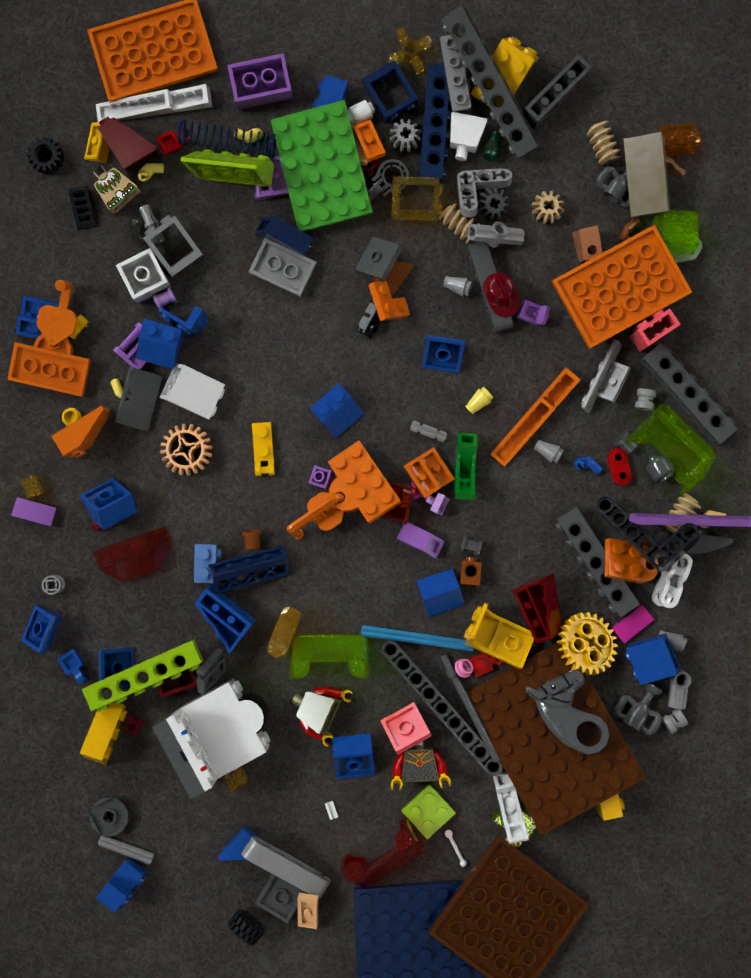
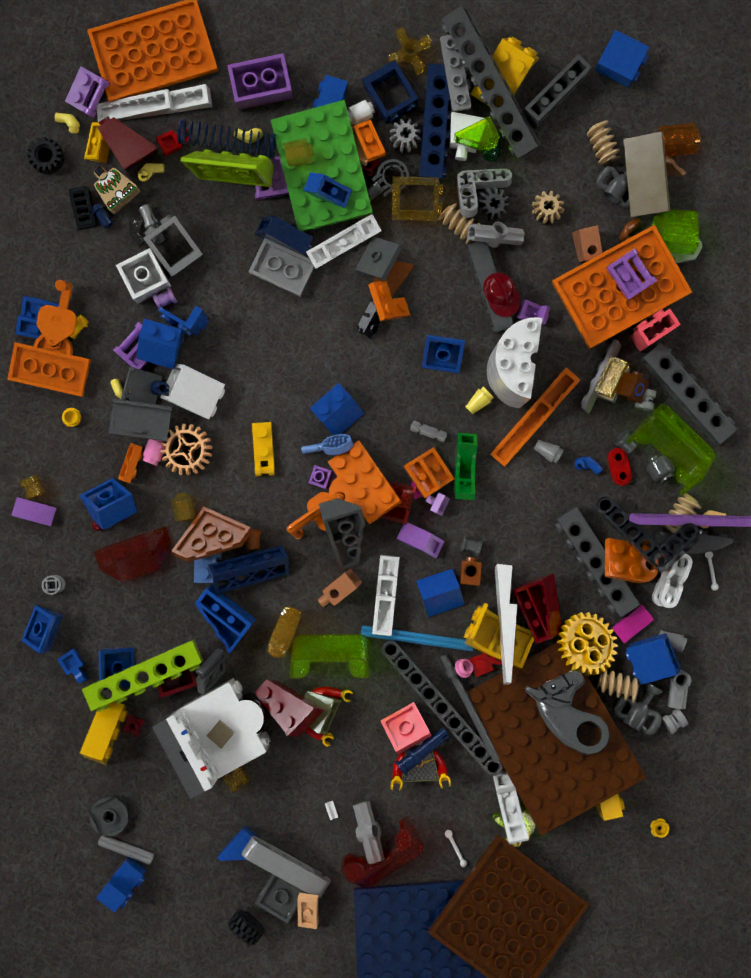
(70, 120): none -> light yellow arm
(81, 434): orange slope -> none
(82, 89): none -> medium lavender plate
(102, 214): none -> dark blue pin
(128, 468): none -> orange plate
(140, 418): none -> dark grey door
(152, 451): none -> bright pink brick
(162, 390): none -> dark blue pin
(183, 507): none -> clear yellow brick
(210, 535): none -> dark orange plate
(220, 734): none -> dark tan tile
(288, 707): none -> dark red wedge
(298, 152): none -> clear yellow brick
(327, 189): none -> blue slope
(331, 445): none -> medium blue piece
(343, 241): none -> white slope
(344, 528): none -> dark grey wedge
(344, 585): none -> nougat torso
(353, 756): blue slope -> none
(368, 832): none -> light grey piece
(385, 595): none -> white slope
(415, 756): none -> dark blue pin
(428, 811): lime plate -> none
(458, 285): light grey cone -> none
(478, 135): none -> clear neon green slope
(507, 619): none -> white slope
(510, 366): none -> white cylinder
(611, 377): none -> clear yellow plate
(618, 684): none -> tan piece
(622, 59): none -> blue brick
(626, 277): none -> medium lavender plate
(632, 387): none -> reddish brown brick
(664, 828): none -> yellow plate
(709, 555): none -> white hinge

